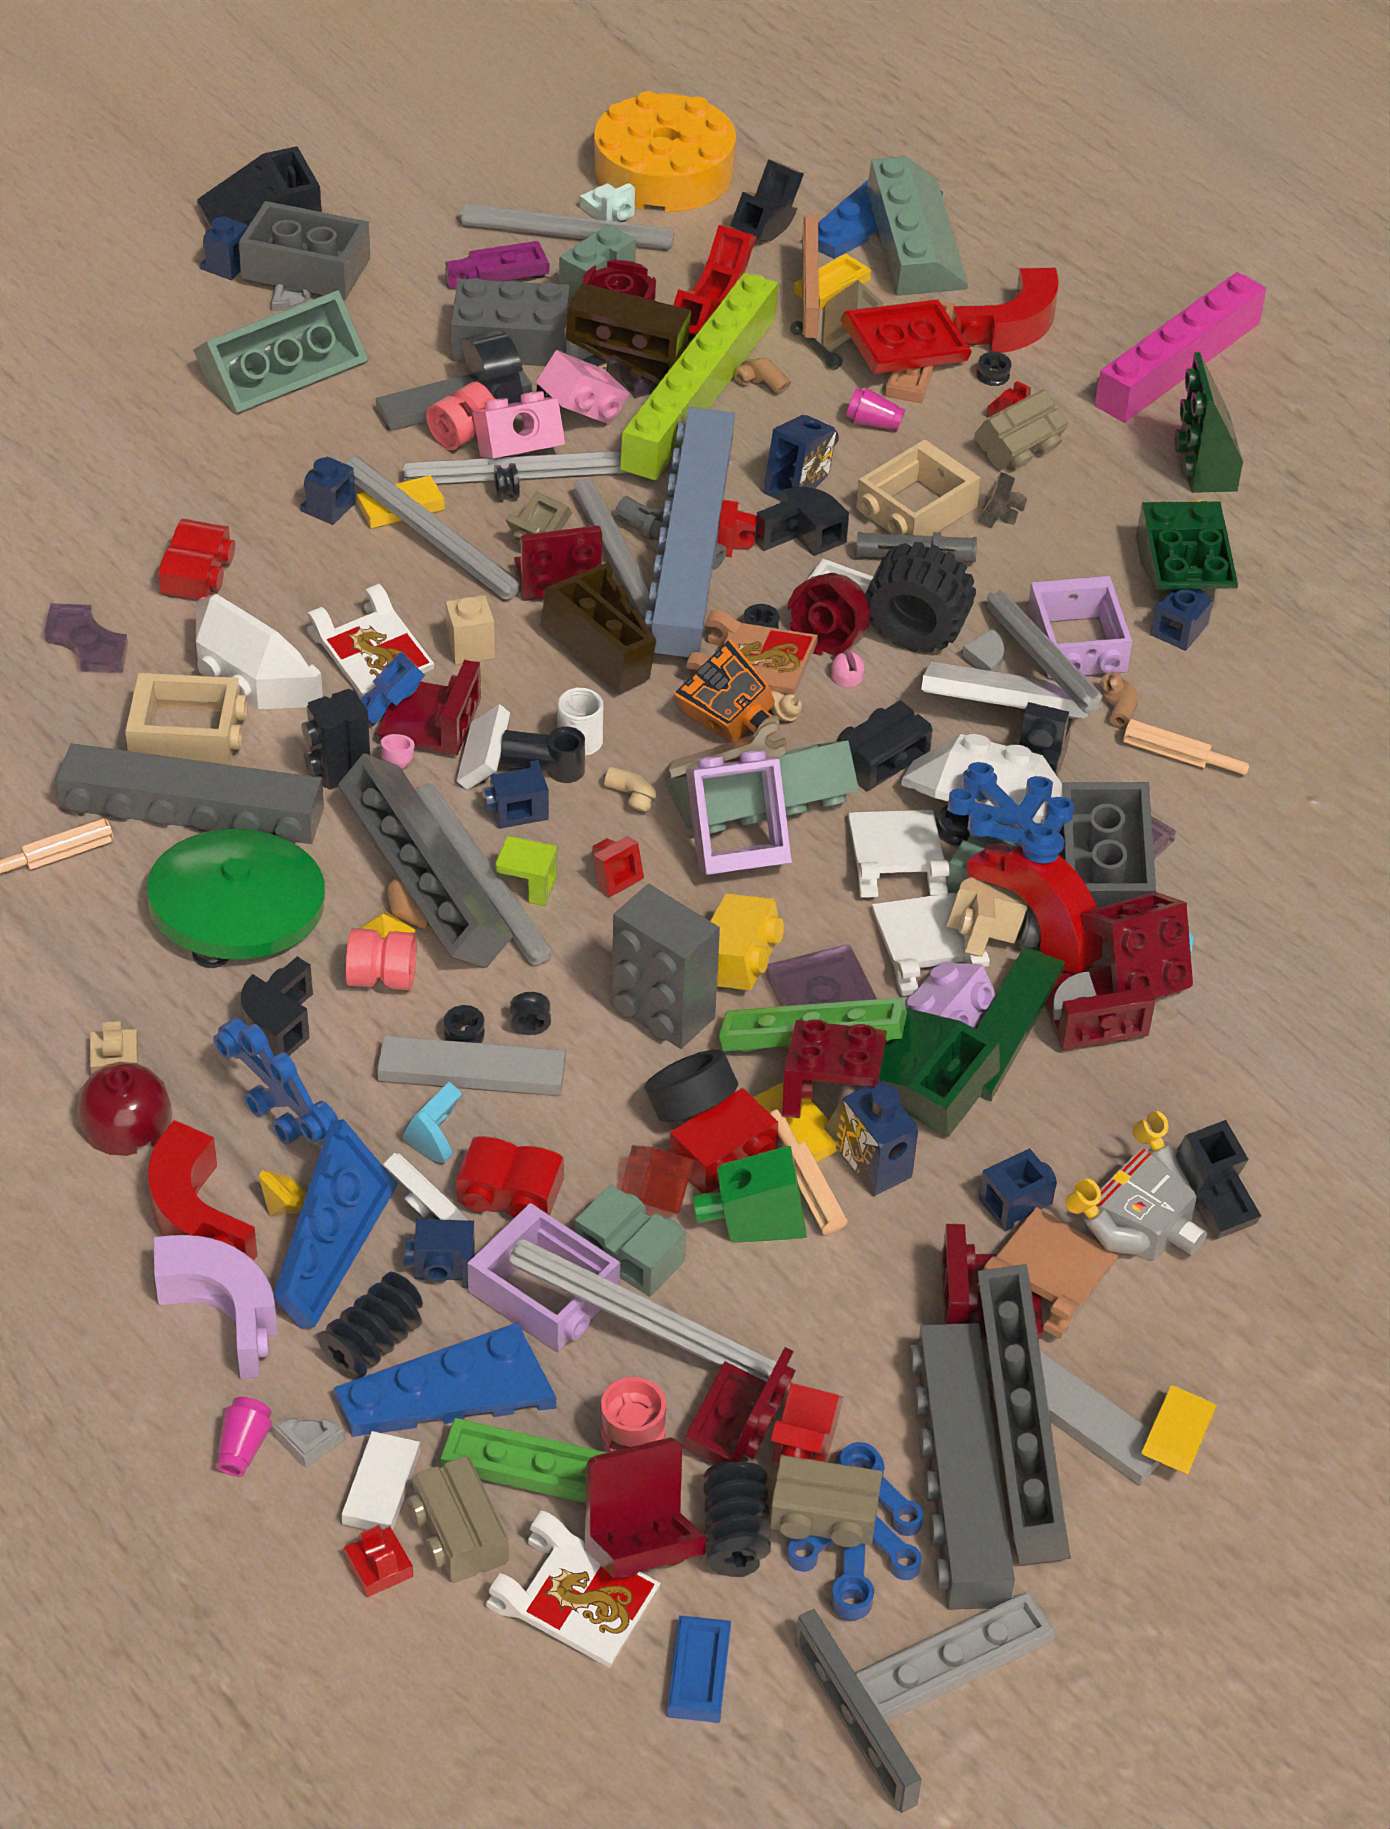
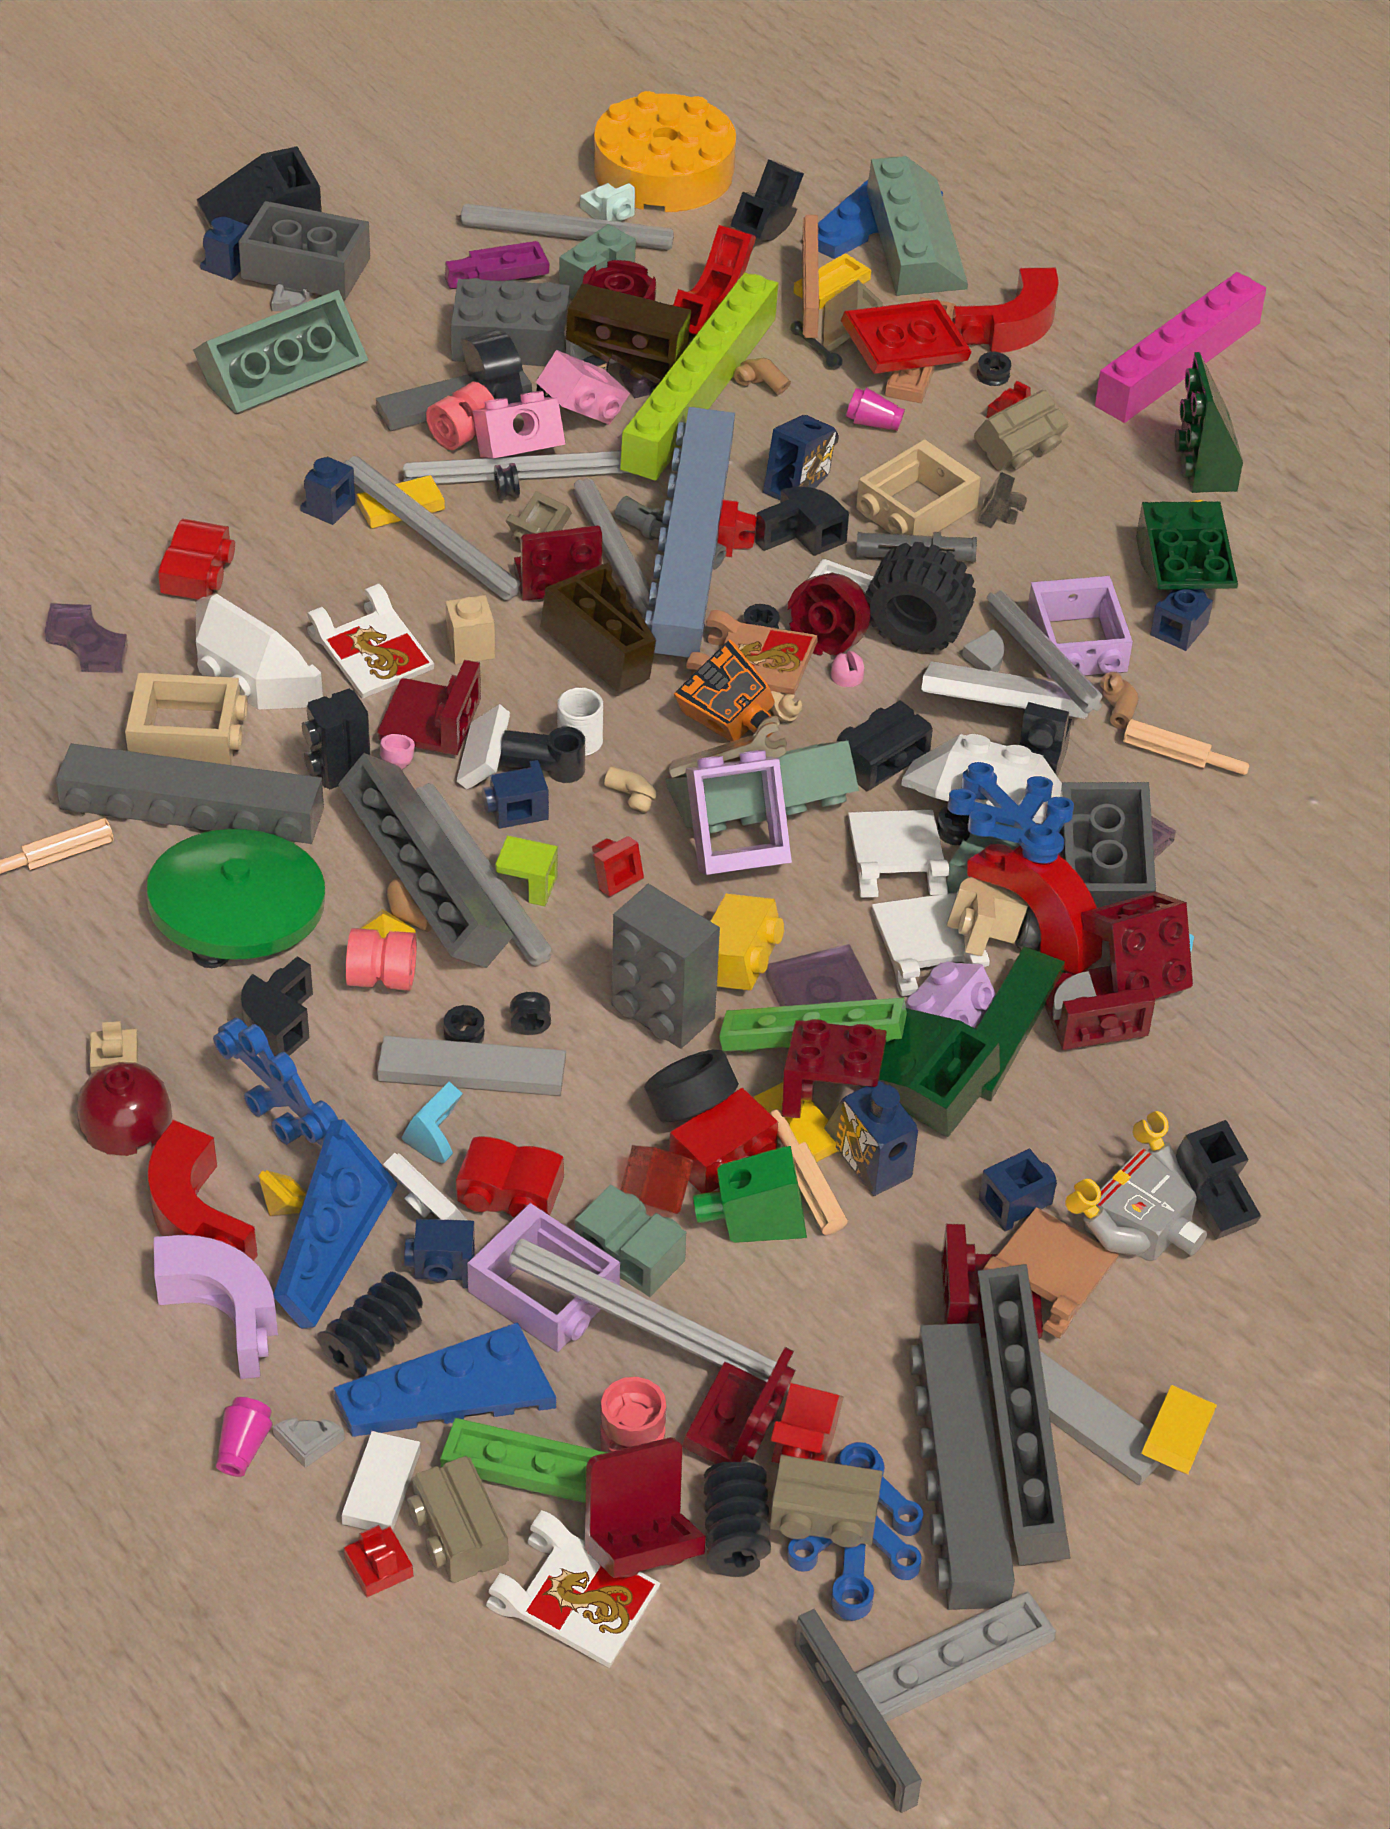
(393, 684): blue plate -> none
(699, 1669): blue tile -> none

